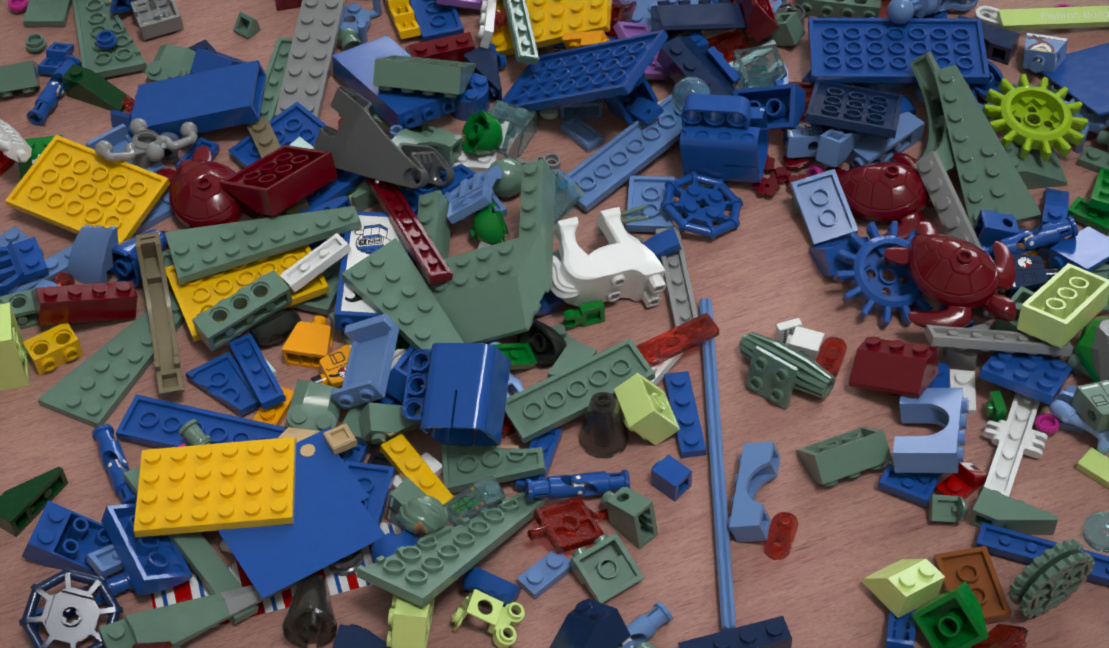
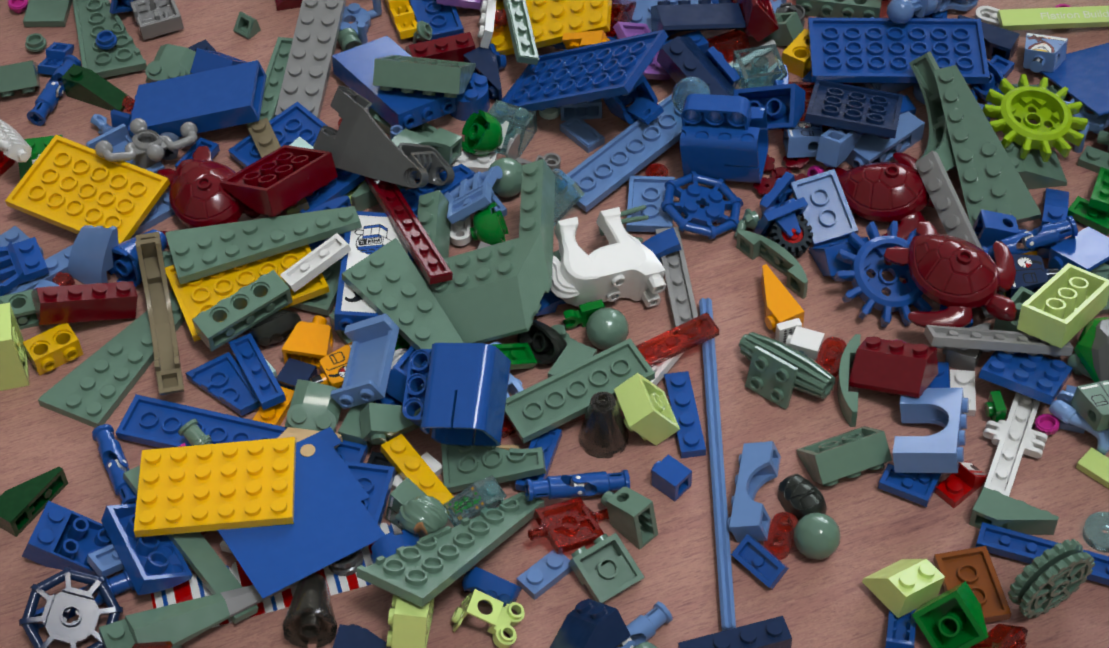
(100, 122): none -> medium blue piece
(295, 370): none -> dark blue piece
(340, 439): tan tile -> none
(422, 33): none -> sand green plate
(460, 232): none -> white plate
(607, 328): none -> sand green piece
(657, 170): none -> clear red plate
(749, 221): none -> sand green plate
(757, 245): none -> sand green slope
(759, 561): none -> blue plate
(777, 300): none -> light orange slope
(779, 193): none -> blue plate
(785, 226): none -> plate
(797, 55): none -> yellow brick
(800, 496): none -> pearl dark grey piece
(816, 536): none -> sand green piece
(848, 400): none -> sand green slope
(947, 508): sand green plate -> none
(1003, 65): none -> blue plate

